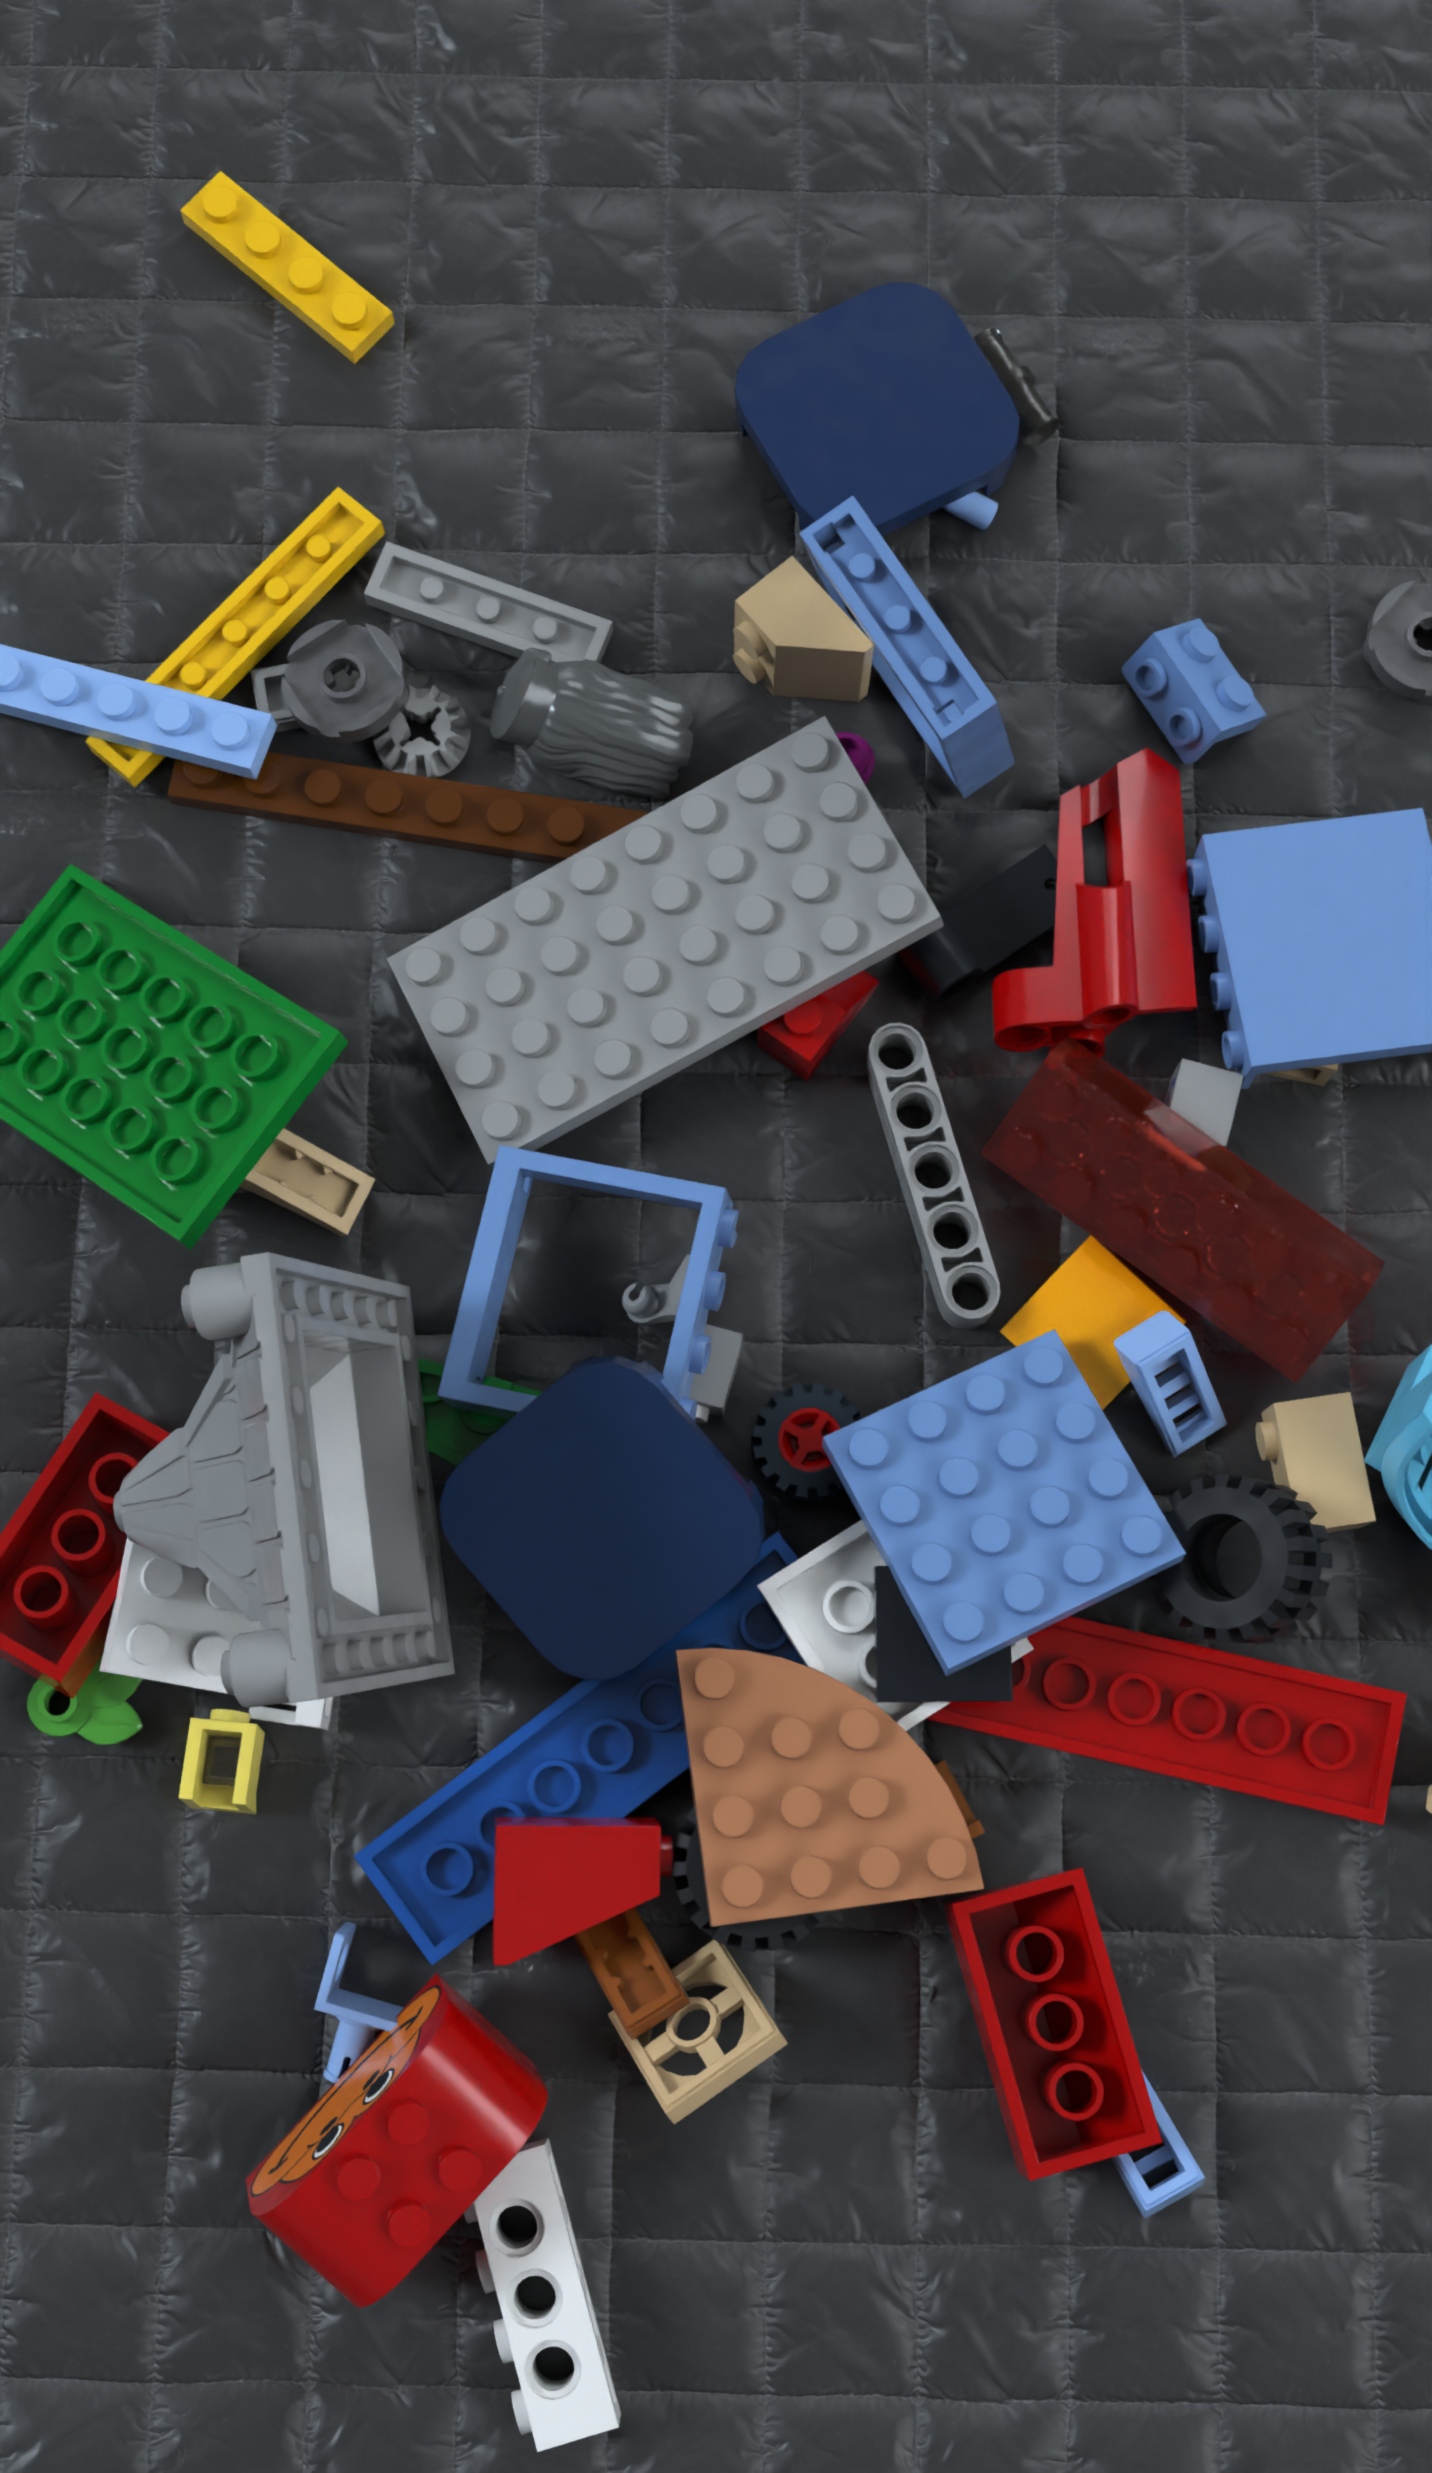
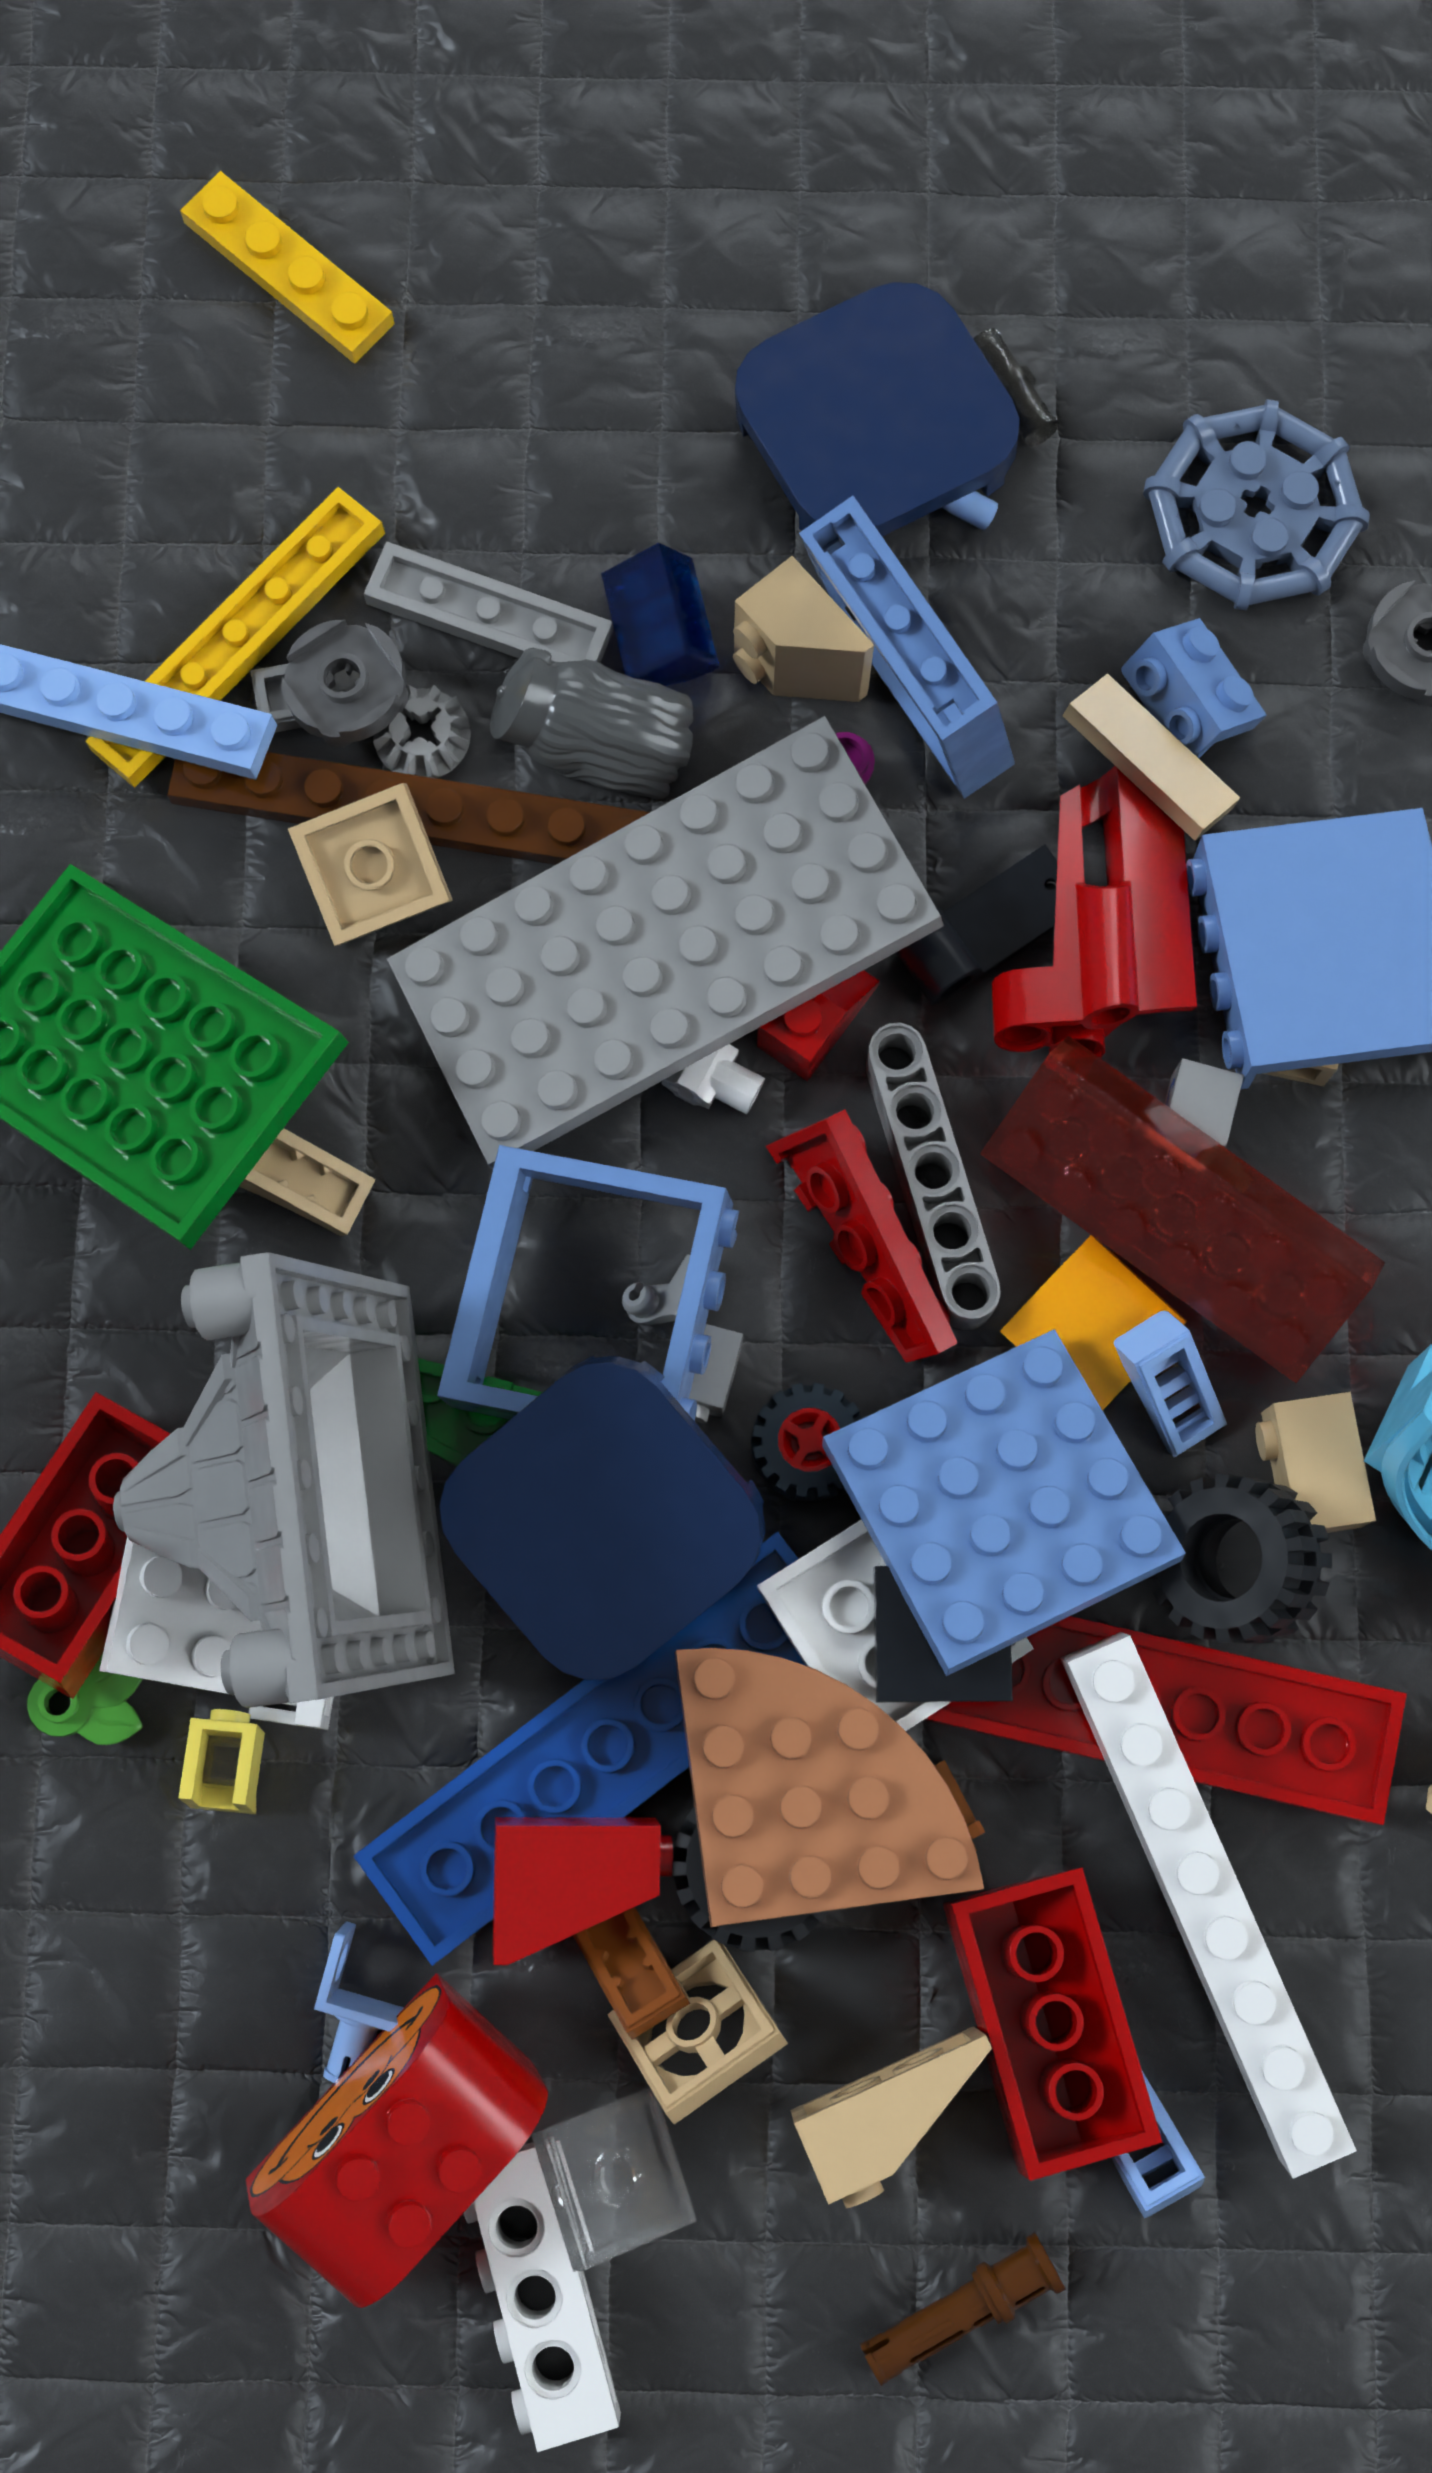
(370, 864): none -> tan plate
(613, 2179): none -> clear tile
(660, 617): none -> clear blue brick
(717, 1078): none -> white axle
(867, 1232): none -> red wing
(876, 2121): none -> tan slope
(989, 2296): none -> reddish brown pin
(1151, 756): none -> tan tile
(1208, 1905): none -> white brick
(1261, 472): none -> sand blue plate

